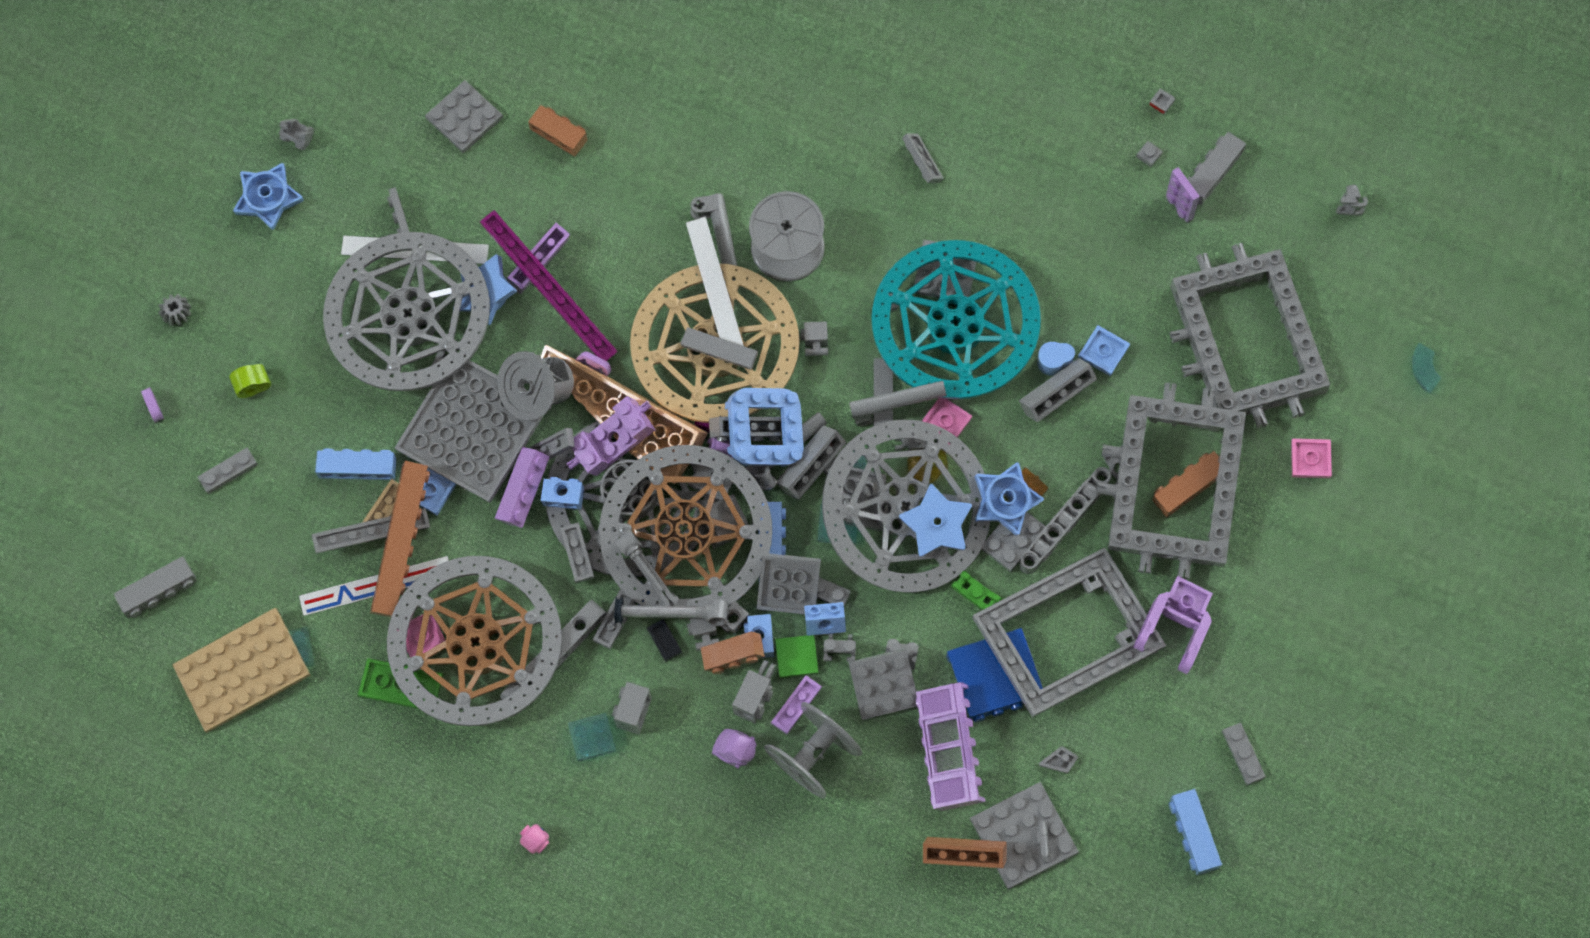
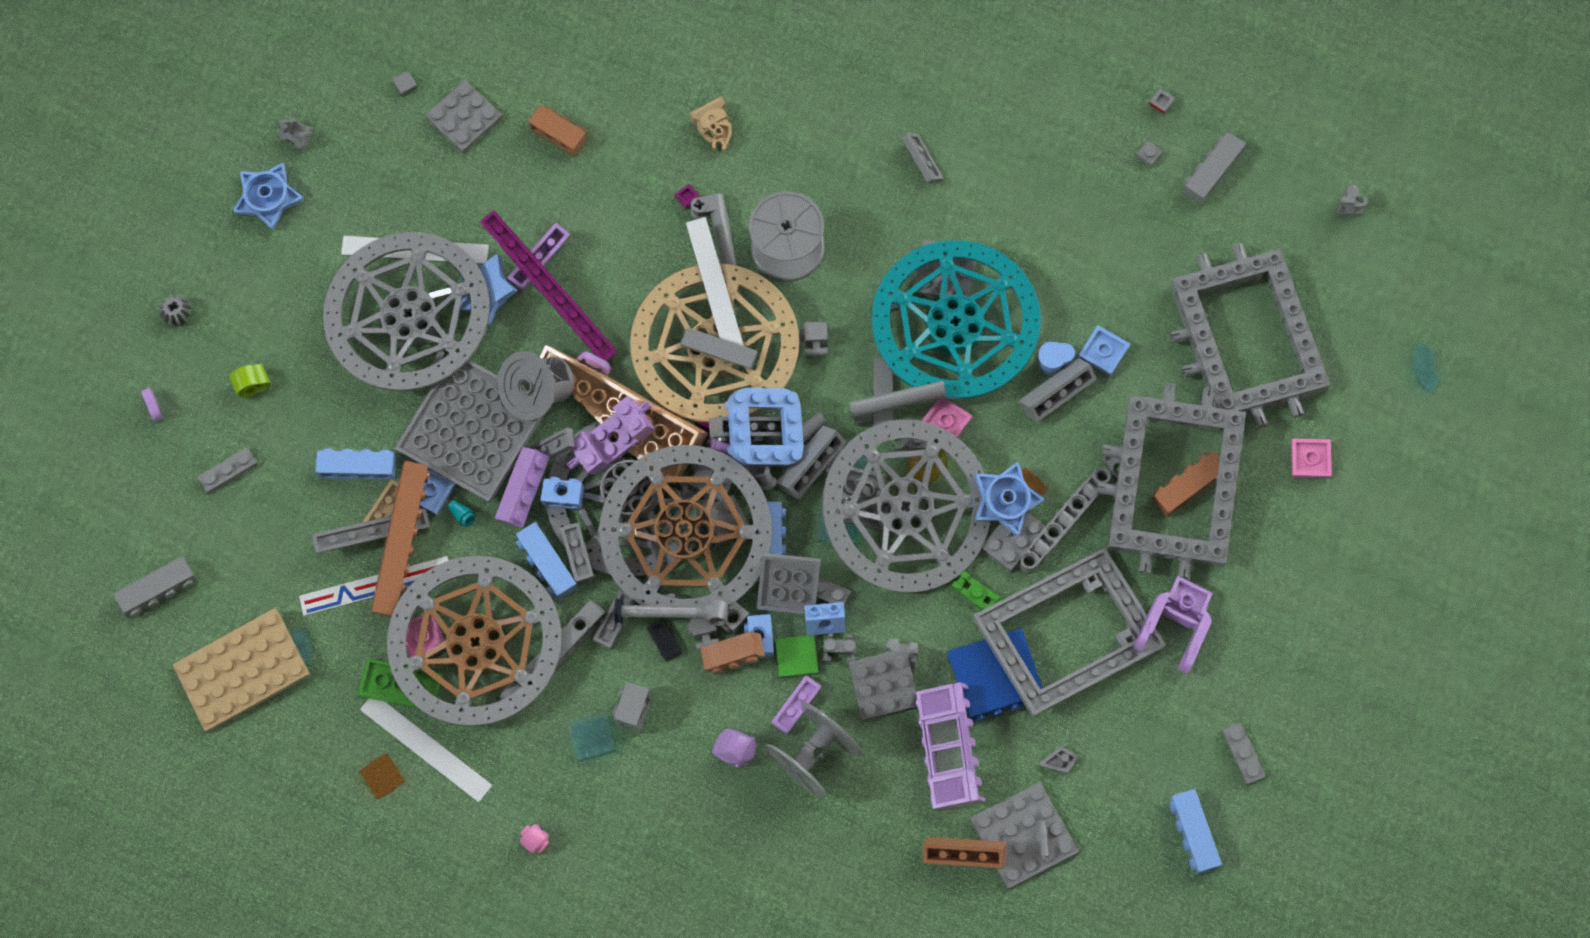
(381, 776): none -> clear orange piece
(398, 215): light grey plate -> none
(404, 83): none -> light grey tile
(427, 748): none -> white sticker
(461, 513): none -> teal cone
(546, 561): none -> light blue brick
(630, 546): light grey piece -> none
(686, 196): none -> magenta tile
(713, 123): none -> tan piece
(754, 693): light grey brick -> none
(930, 535): light blue plate -> none
(1182, 195): lavender plate -> none

